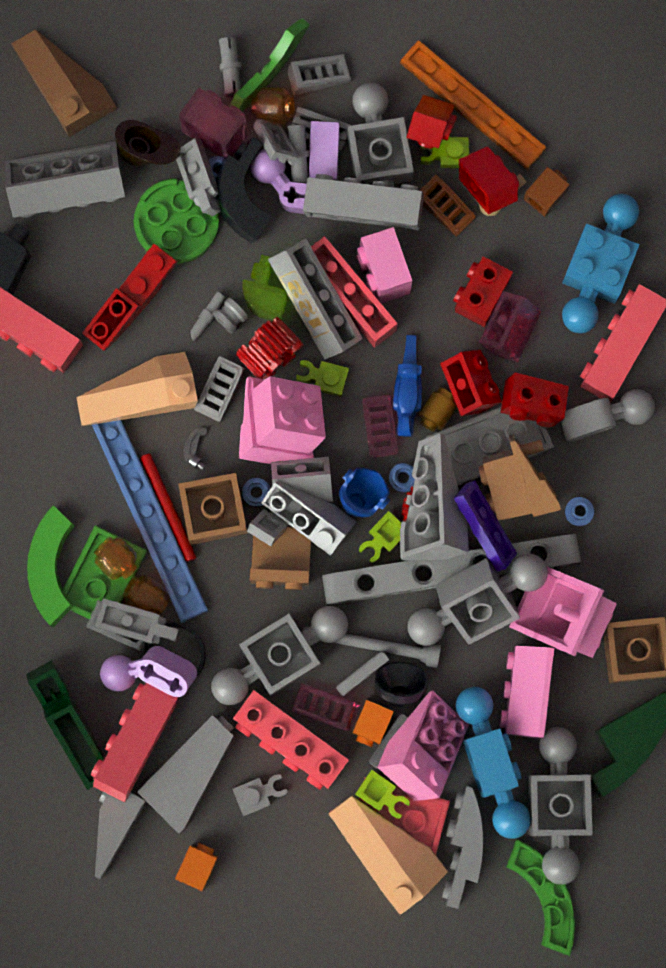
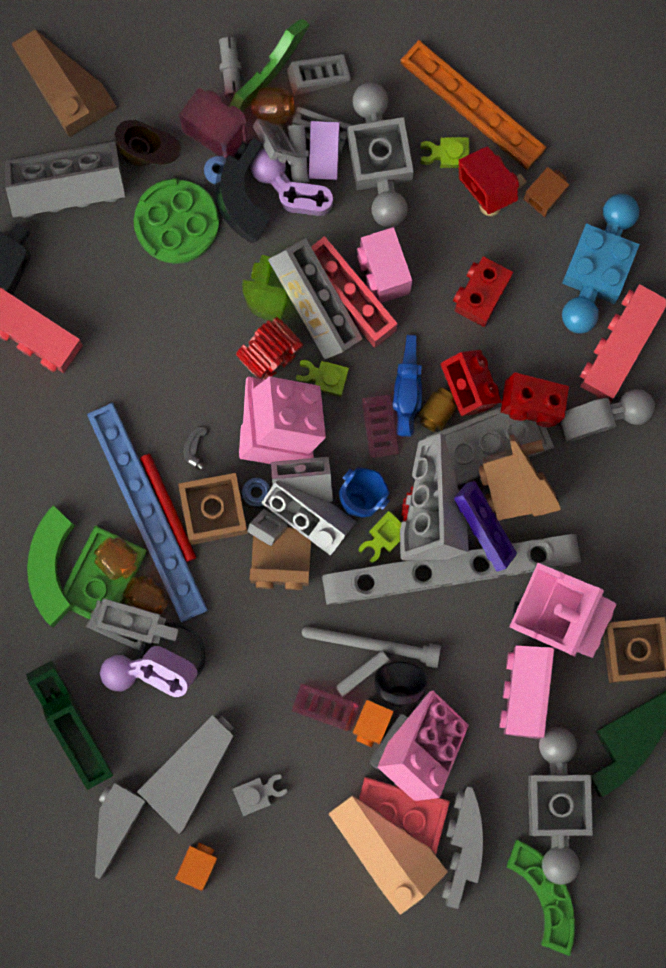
(131, 298): red slope -> none
(134, 741): coral brick -> none
(149, 389): light nougat wedge -> none
(199, 177): light grey hinge -> none
(206, 316): light grey piece -> none
(215, 374): light grey slope -> none
(230, 315): light grey wheel -> none
(279, 655): light grey brick -> none
(290, 739): coral brick -> none
(363, 202): light grey brick -> none
(378, 791): lime plate -> none
(393, 477): medium blue plate -> none
(431, 122): red brick -> none
(453, 199): dark orange slope -> none
(477, 600): light grey brick -> none
(491, 762): dark azure brick -> none
(510, 326): clear pink brick -> none
(579, 520): medium blue plate -> none

